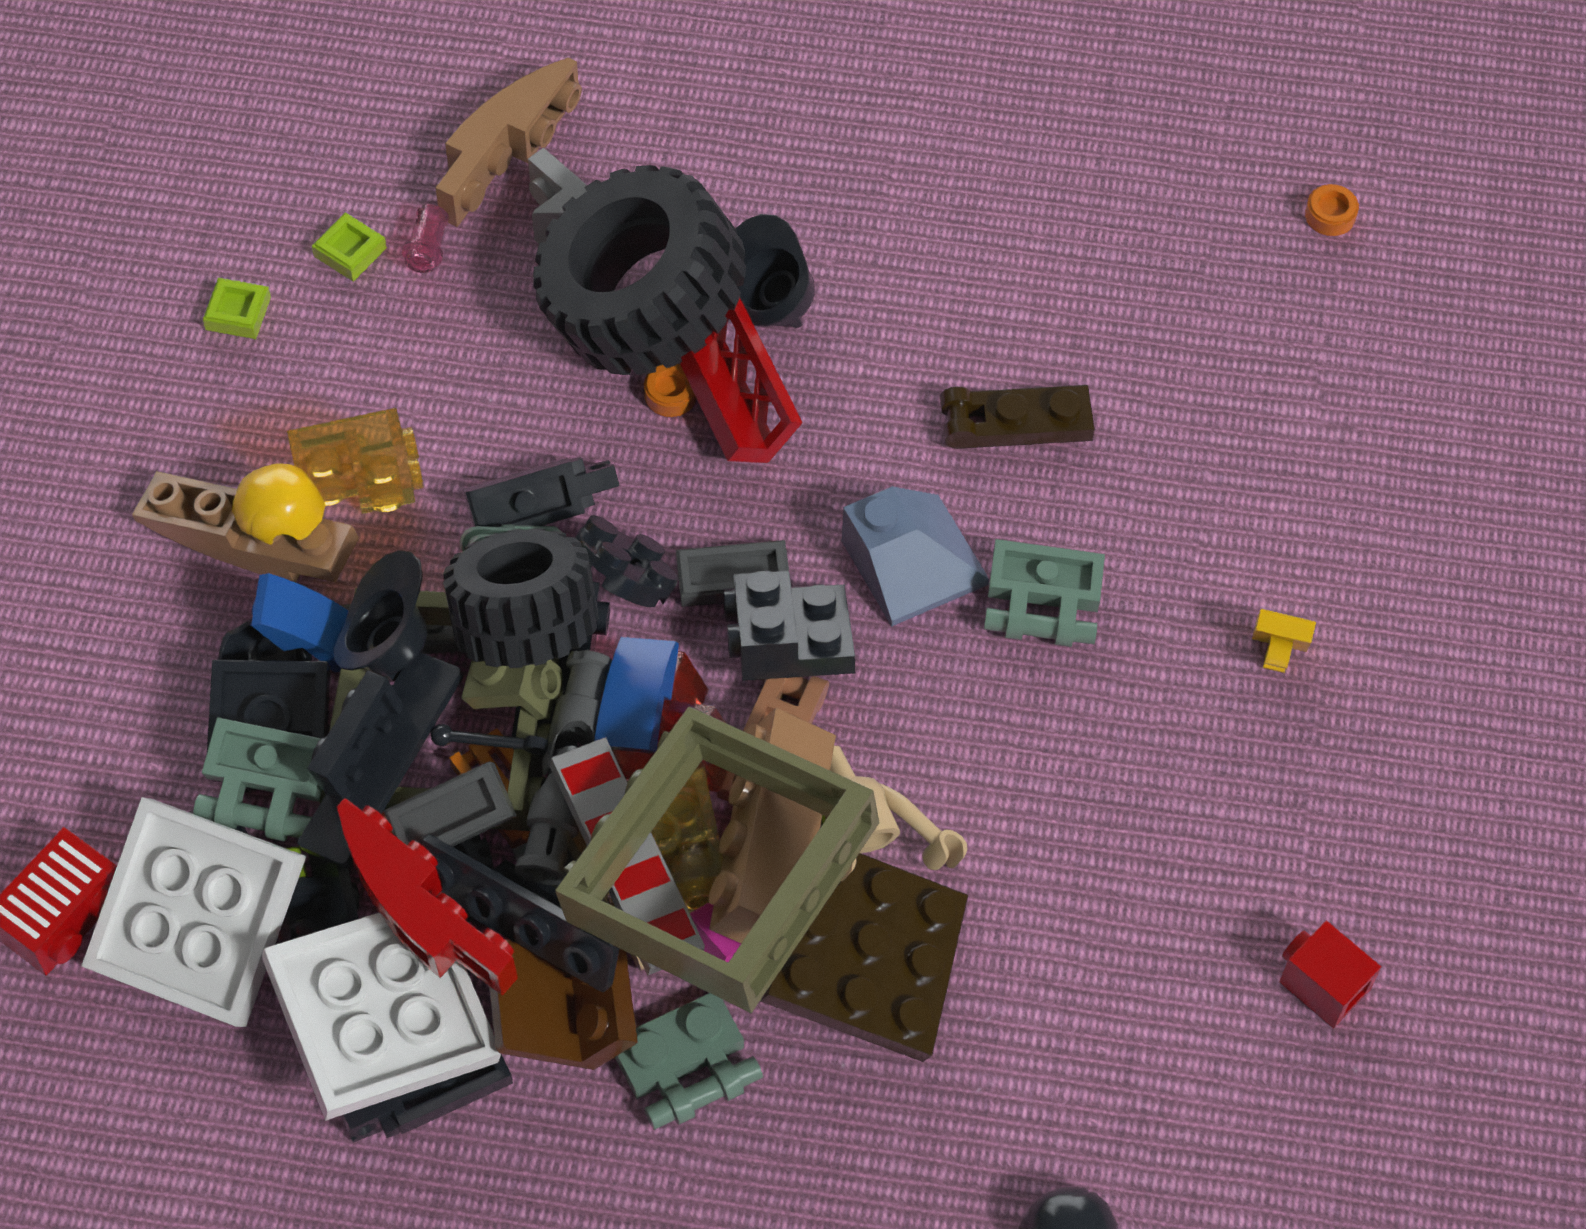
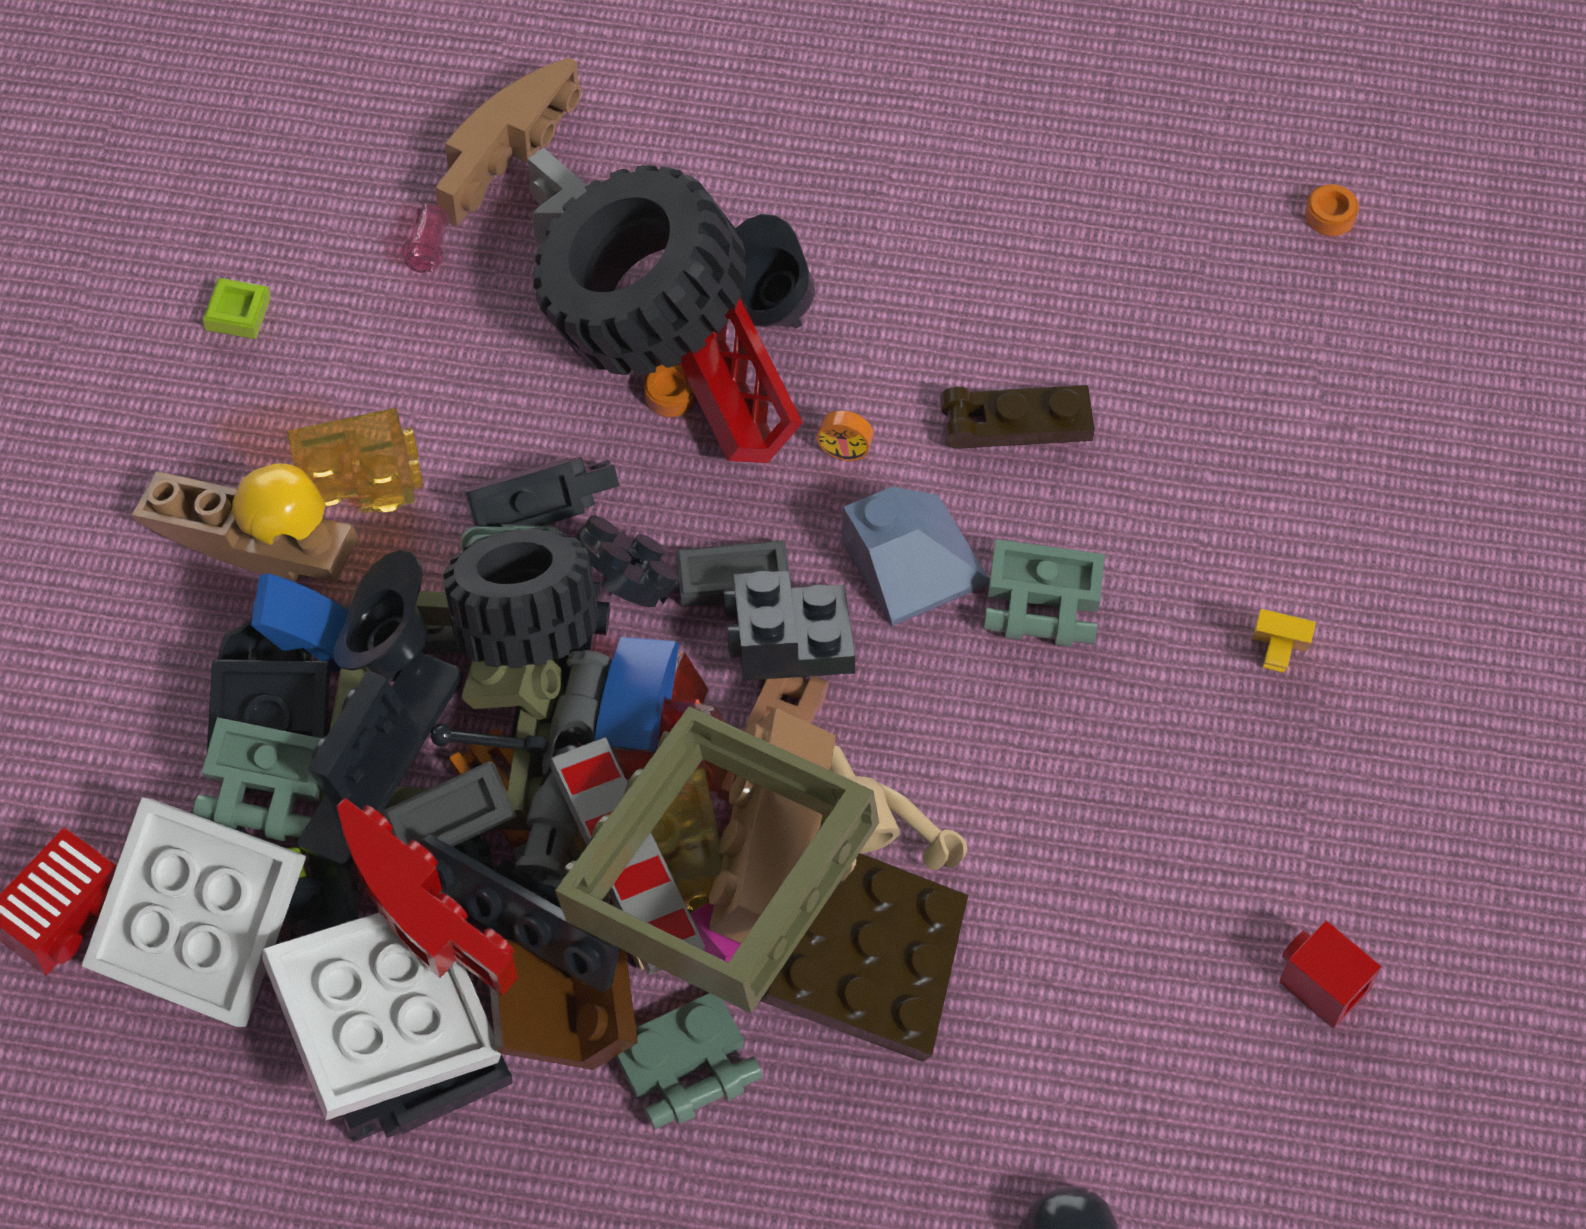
(349, 247): lime tile -> none
(845, 435): none -> tile

